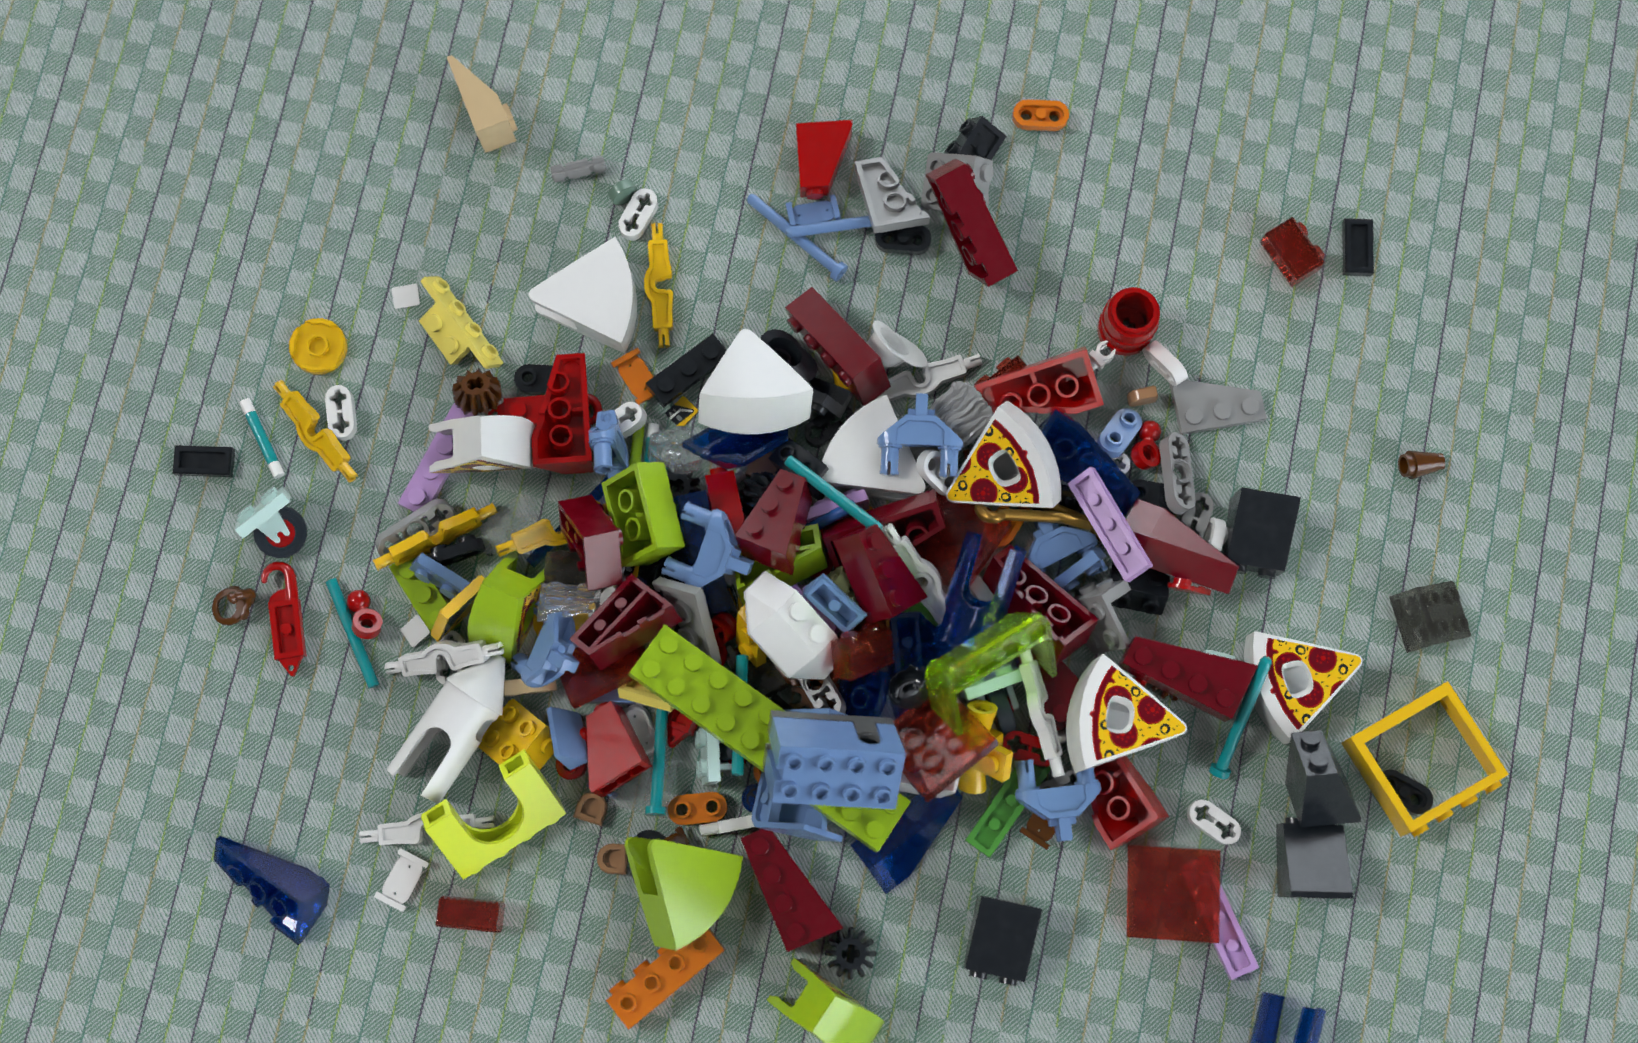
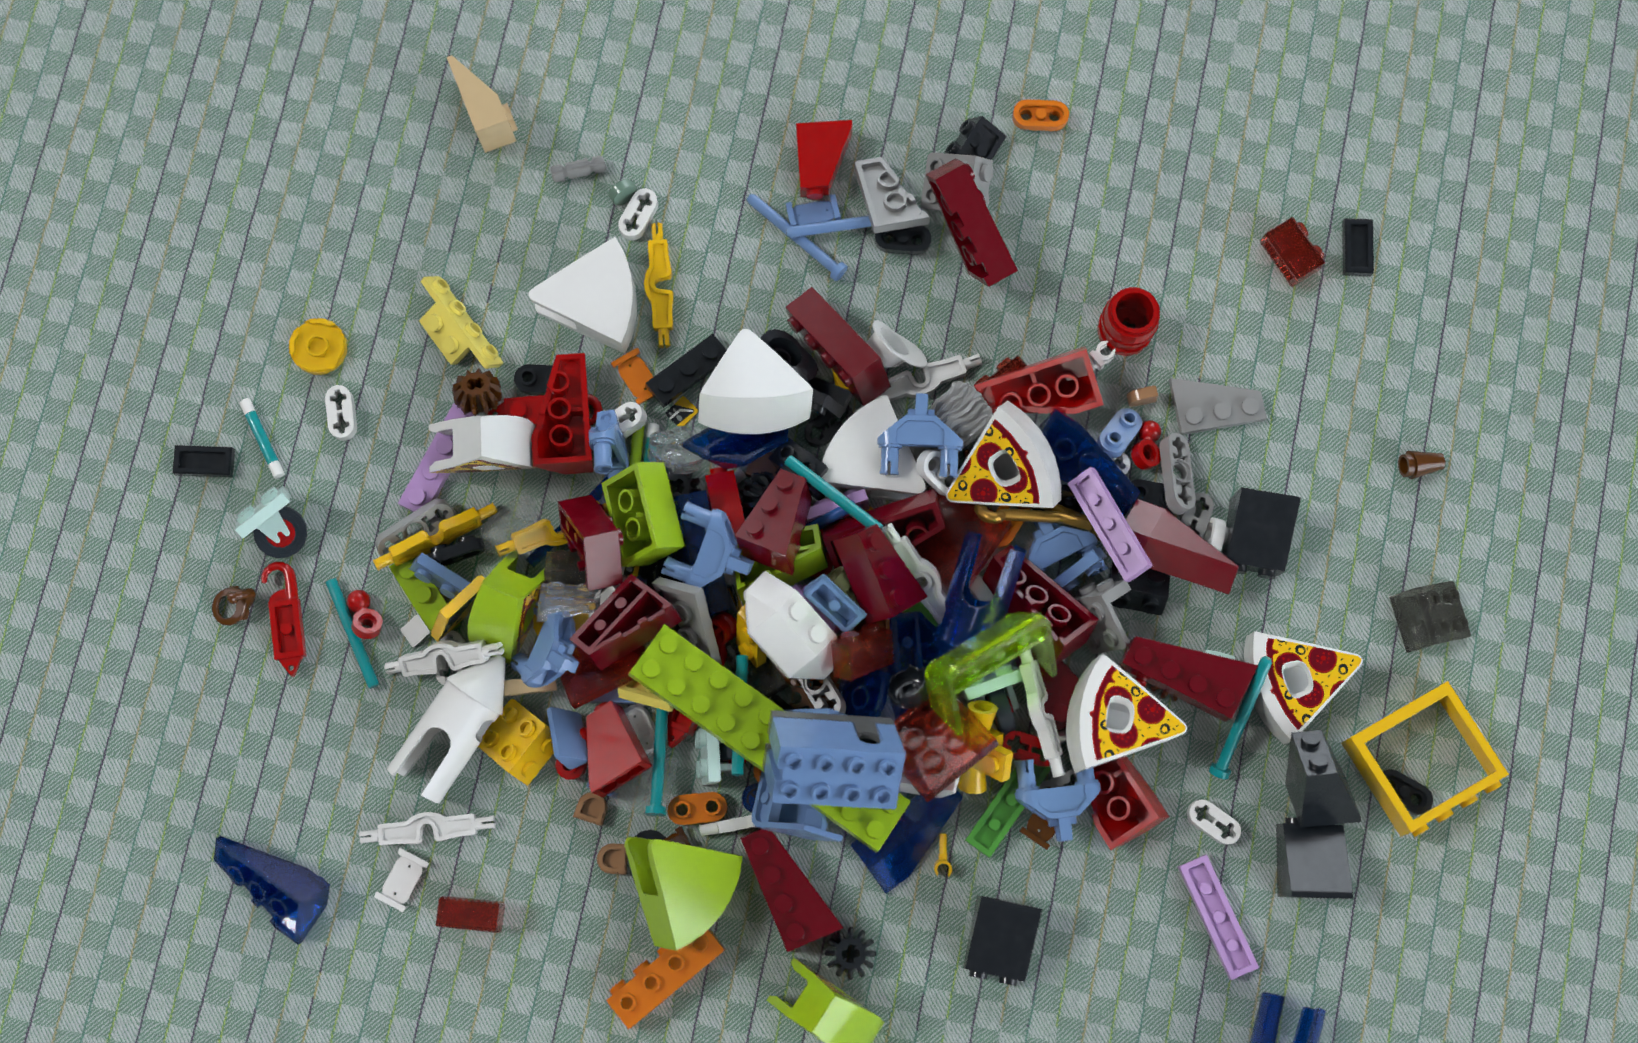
(323, 442): yellow piece -> none
(405, 296): white sticker -> none
(473, 848): neon yellow arch -> none
(942, 855): none -> yellow hand
(1165, 363): white beam -> none
(1173, 893): clear red plate -> none
(1184, 585): red piece -> none

